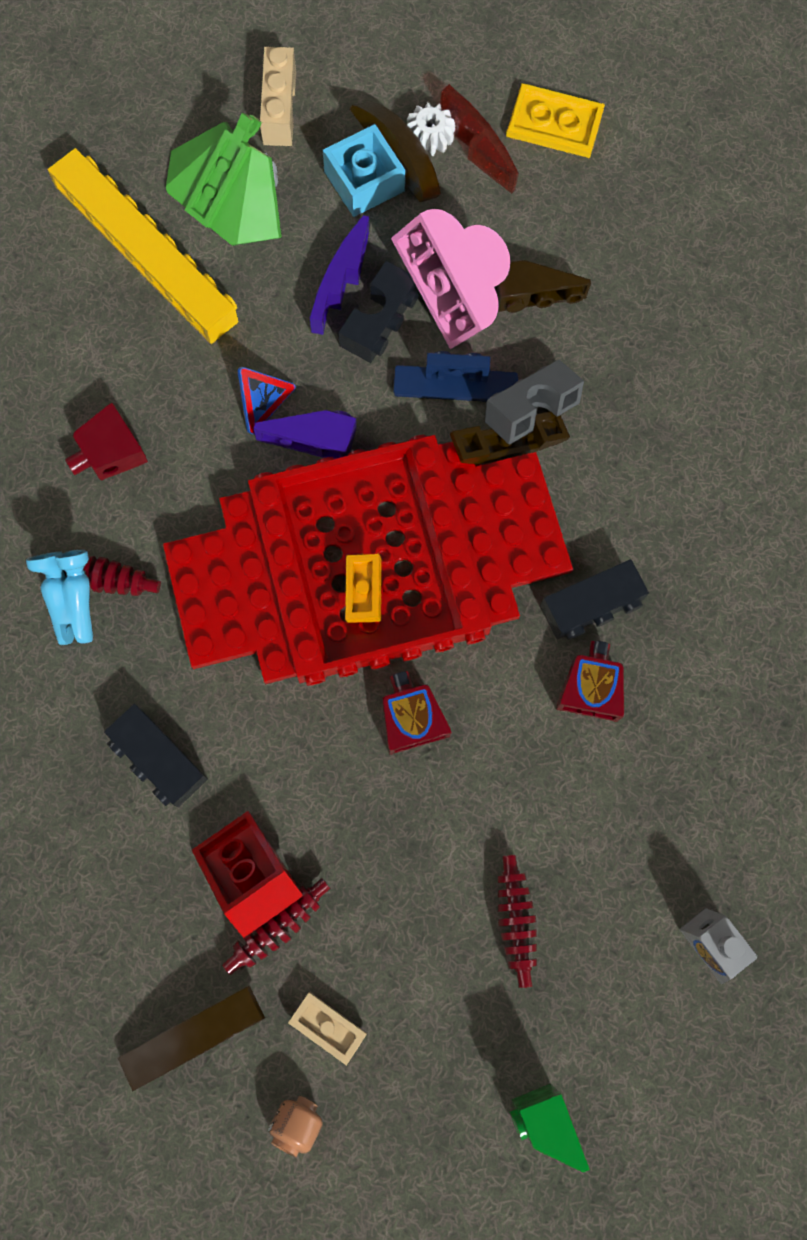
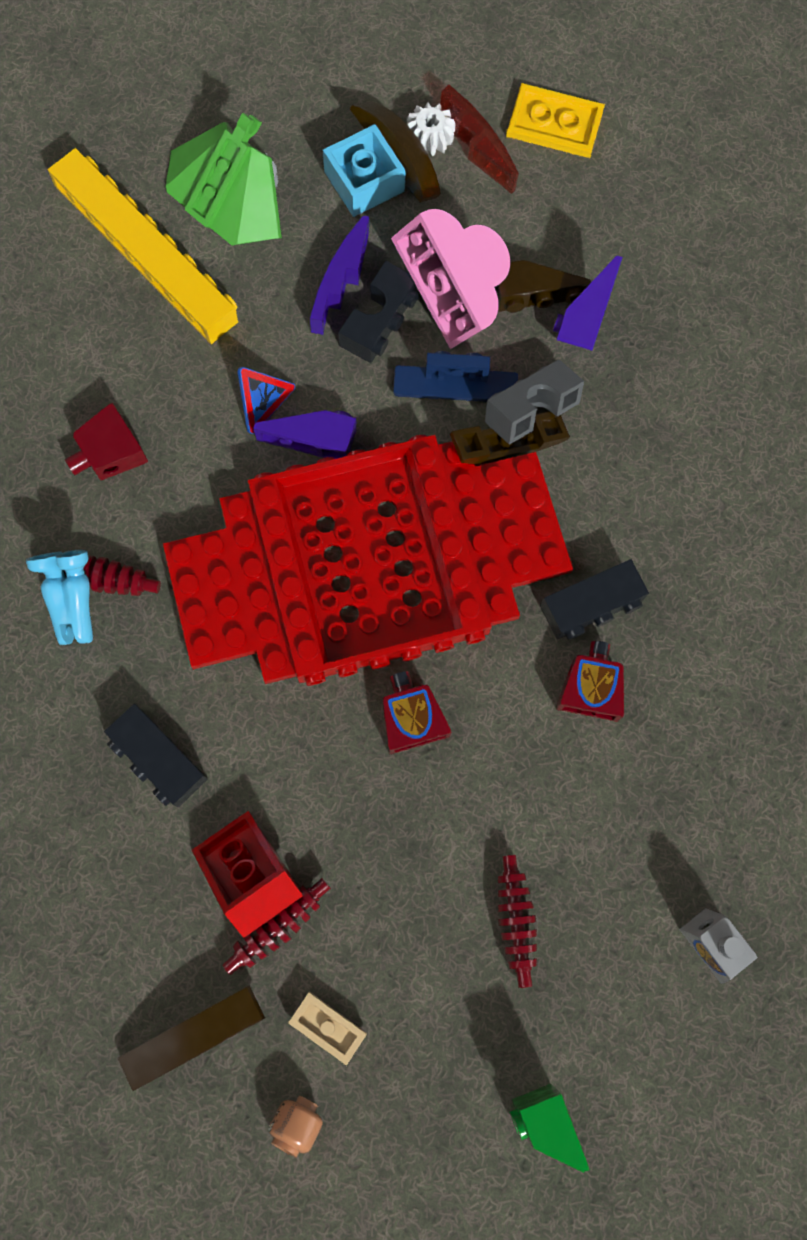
(277, 96): tan arch -> none
(363, 588): light orange plate -> none
(585, 314): none -> dark purple slope

